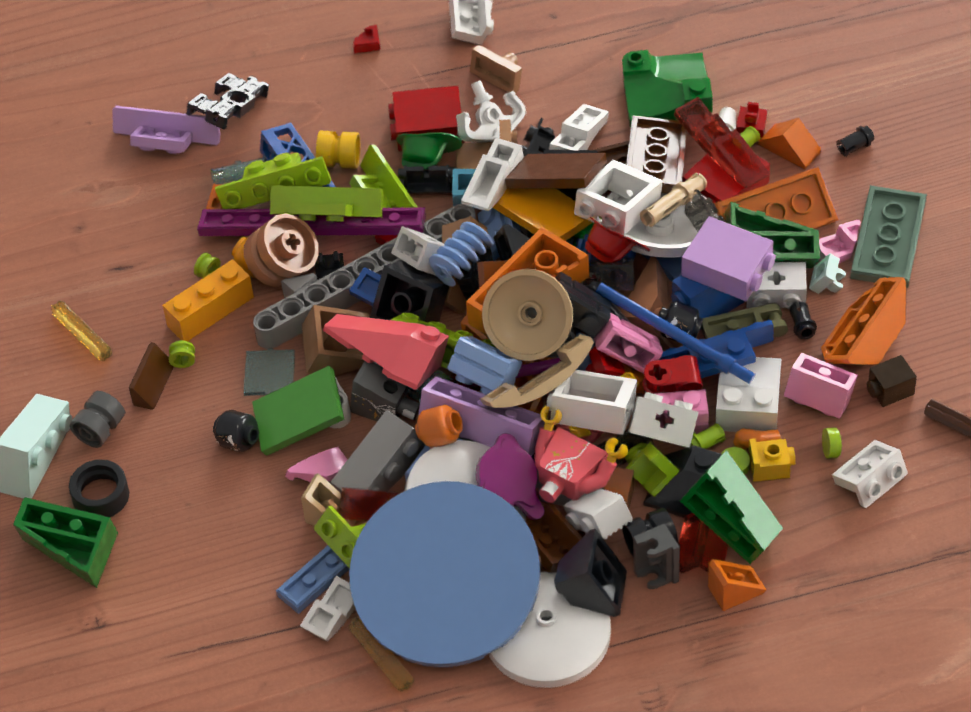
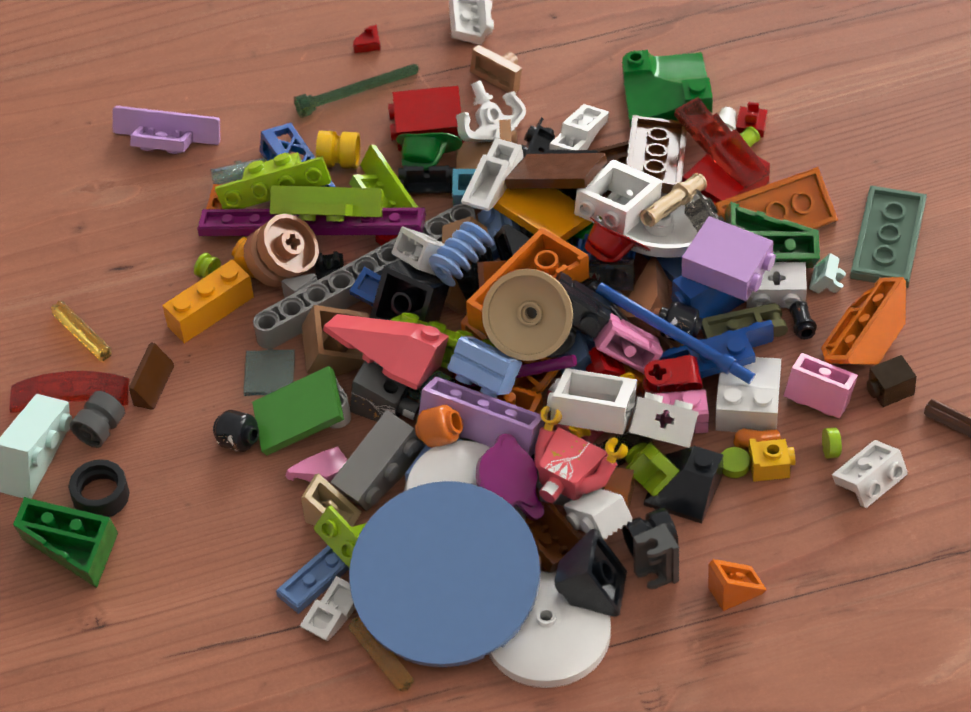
(68, 386): none -> clear red slope
(181, 354): lime bush -> none
(235, 102): piece -> none
(306, 103): none -> clear green piece
(362, 503): clear red tile -> none
(571, 357): tan slope -> none
(699, 545): clear red panel -> none
(708, 437): lime pin -> none
(733, 508): green wedge -> none
(791, 142): orange slope -> none
(841, 243): bright pink slope -> none
(856, 140): black pin -> none

